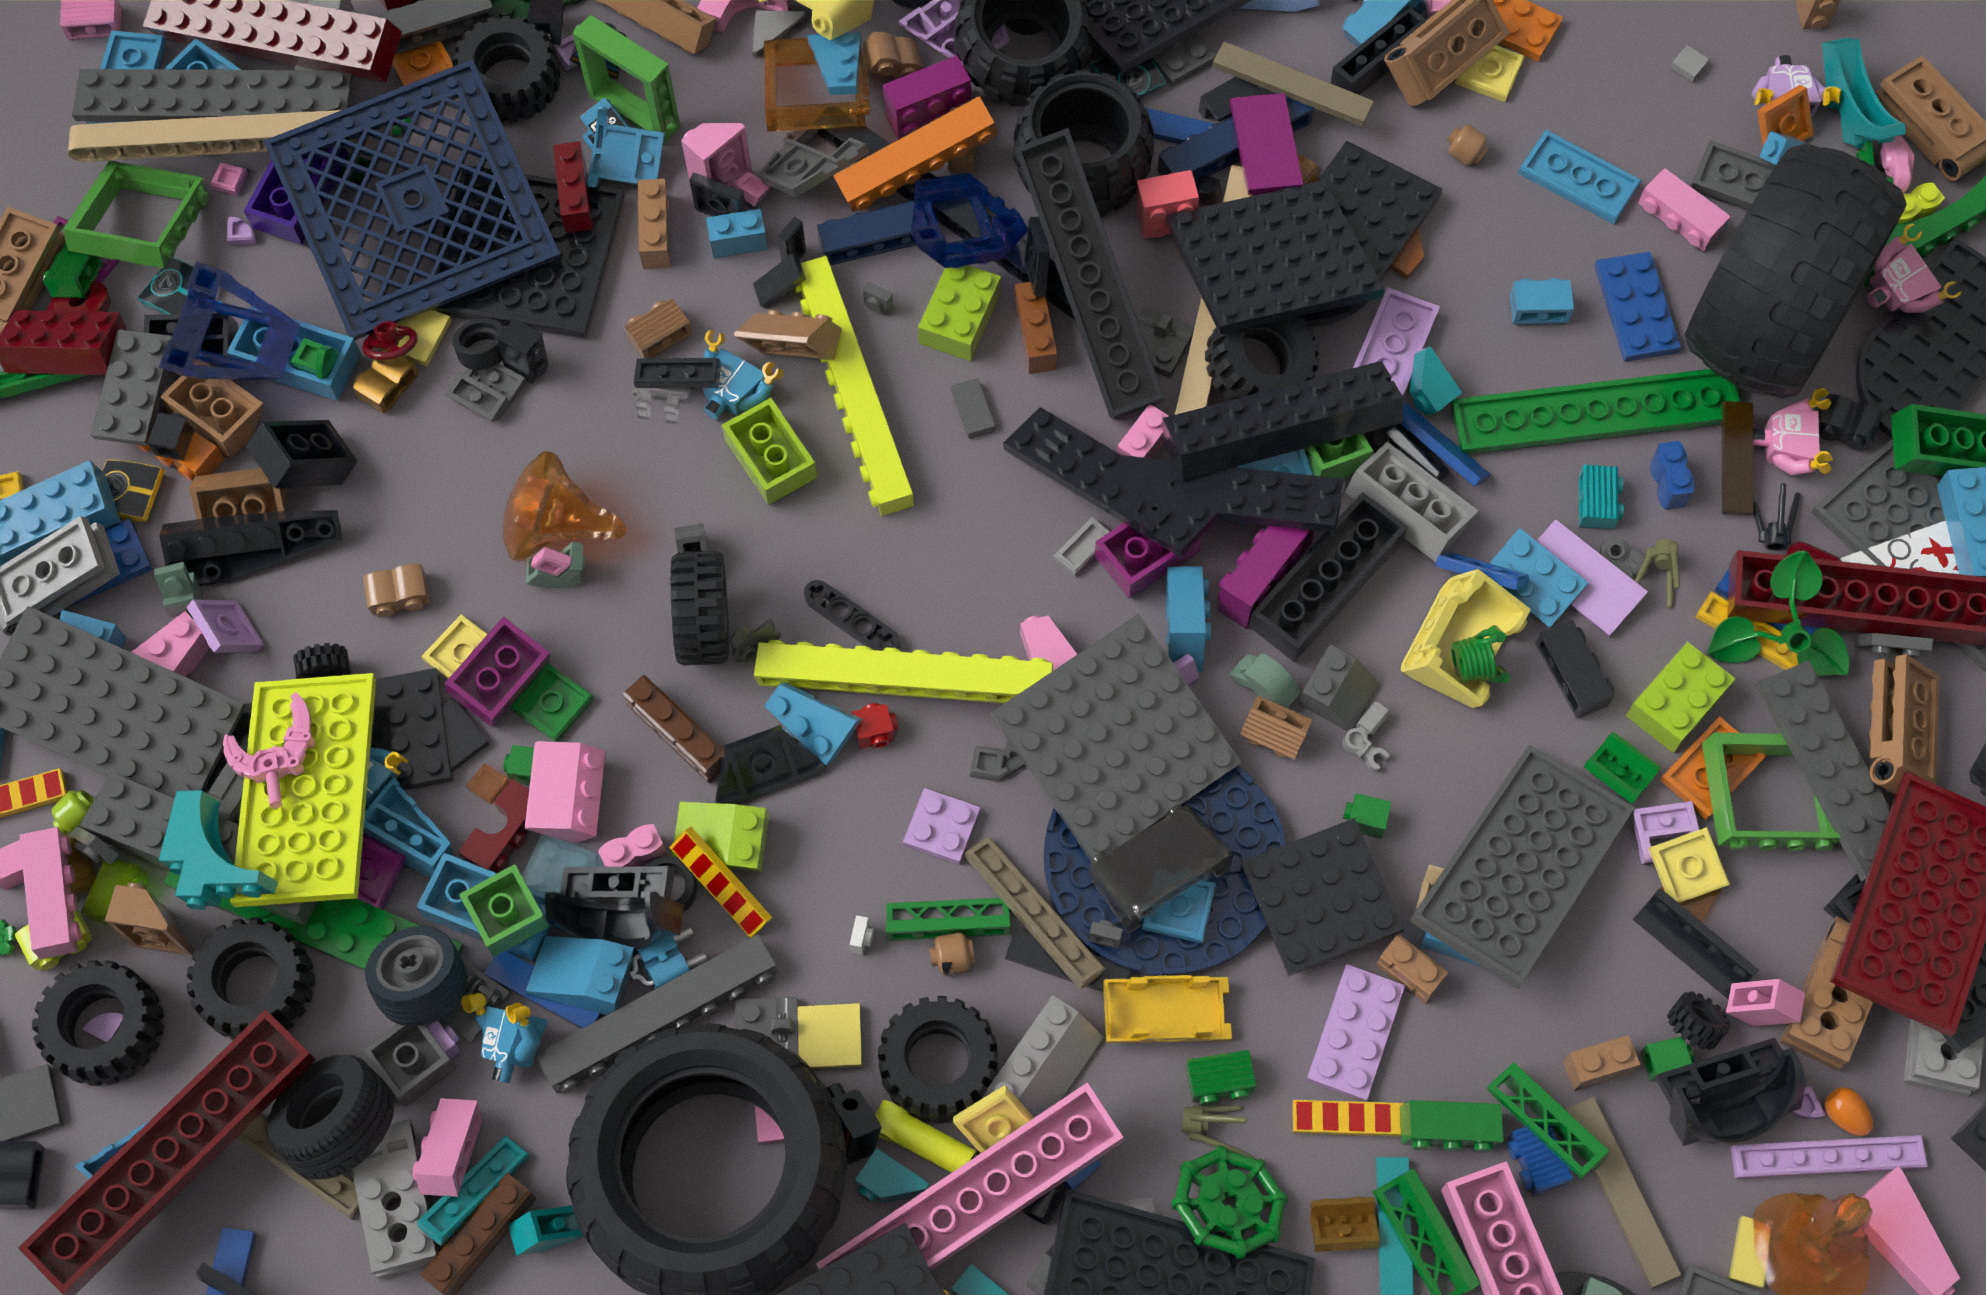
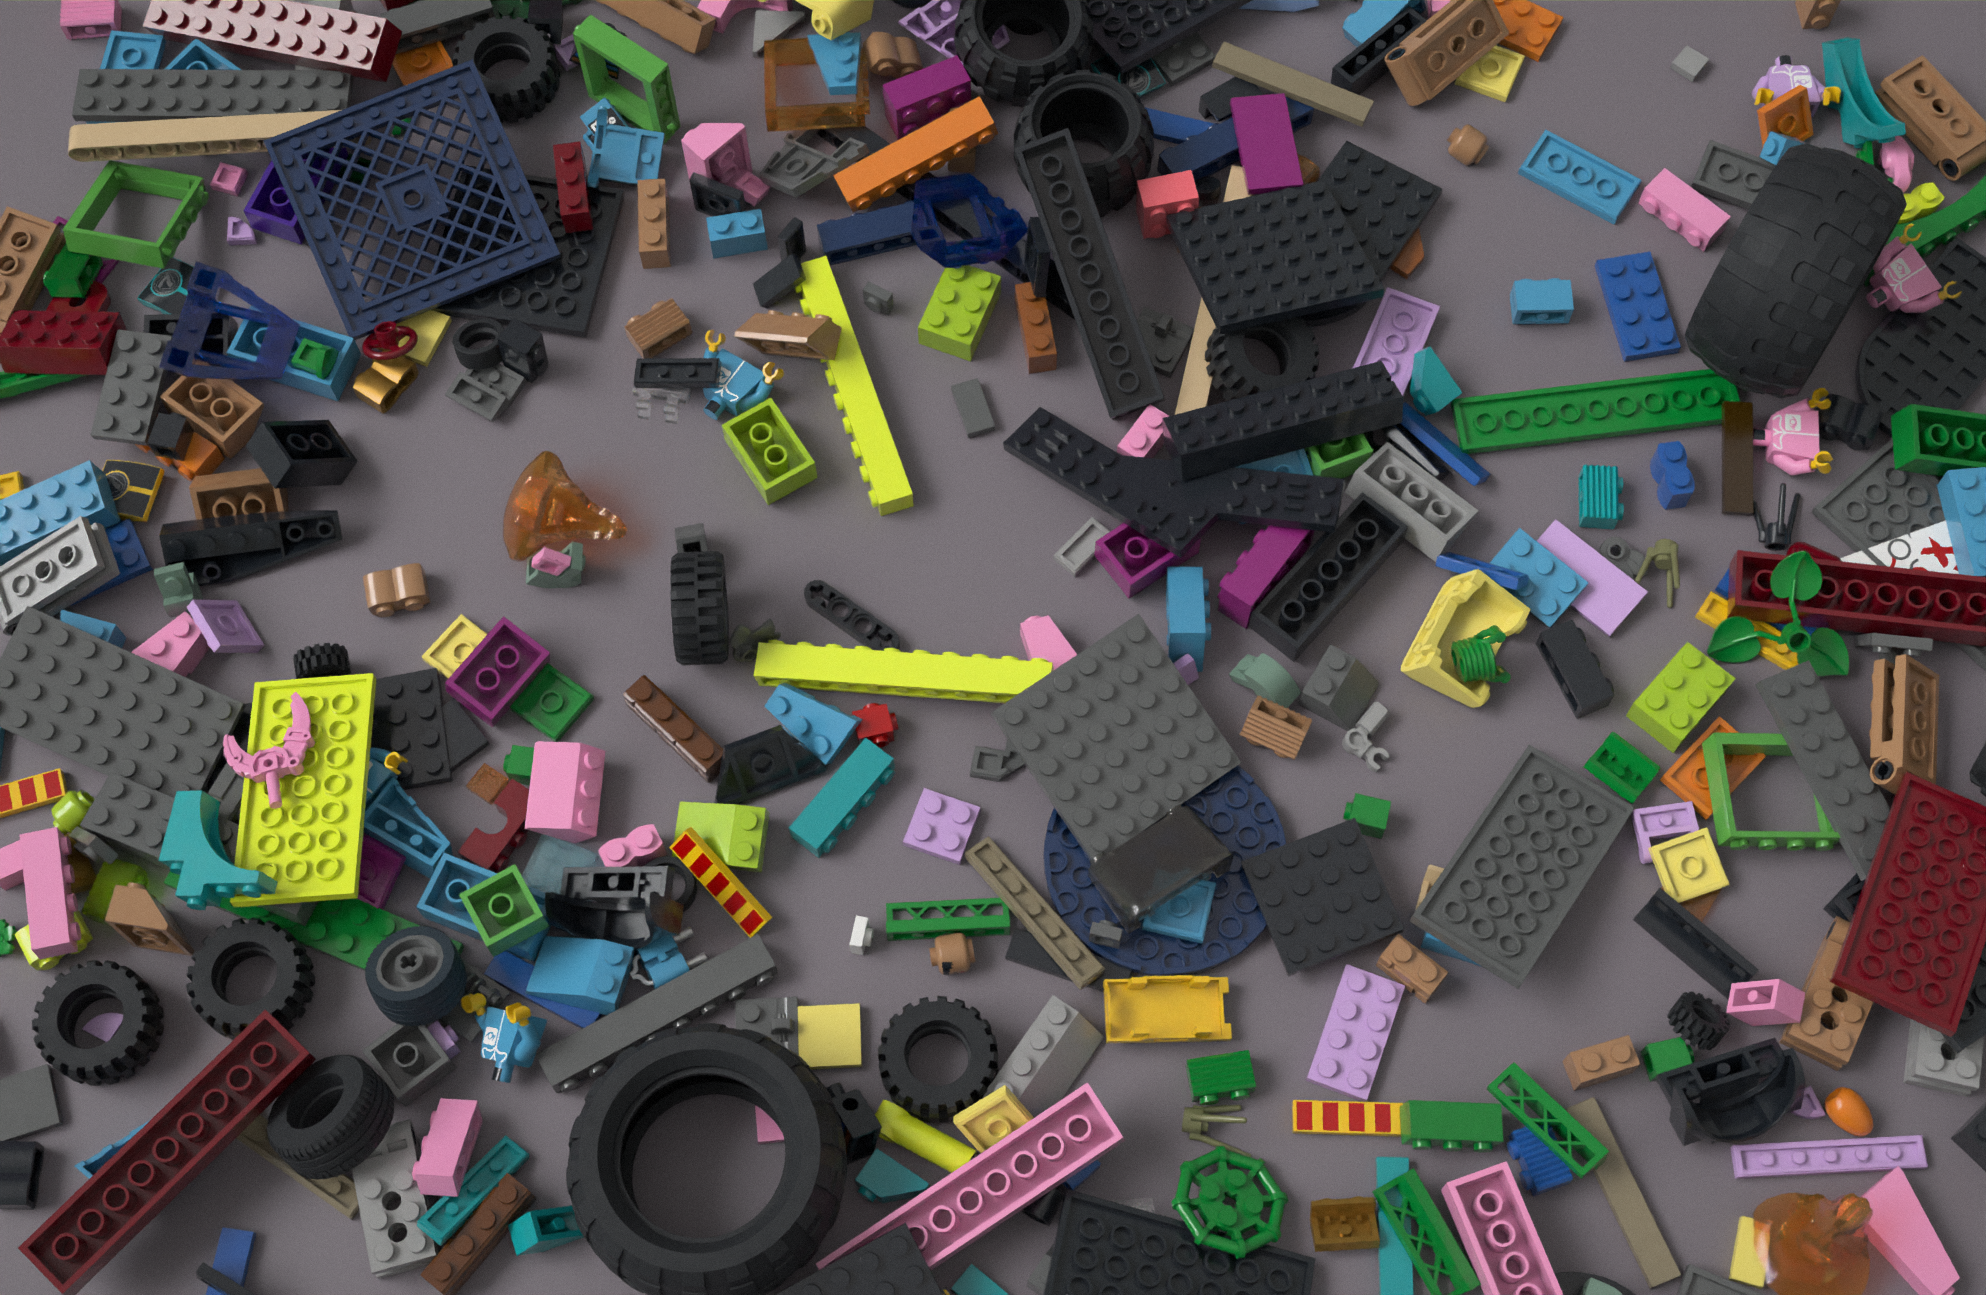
(842, 798): none -> teal brick

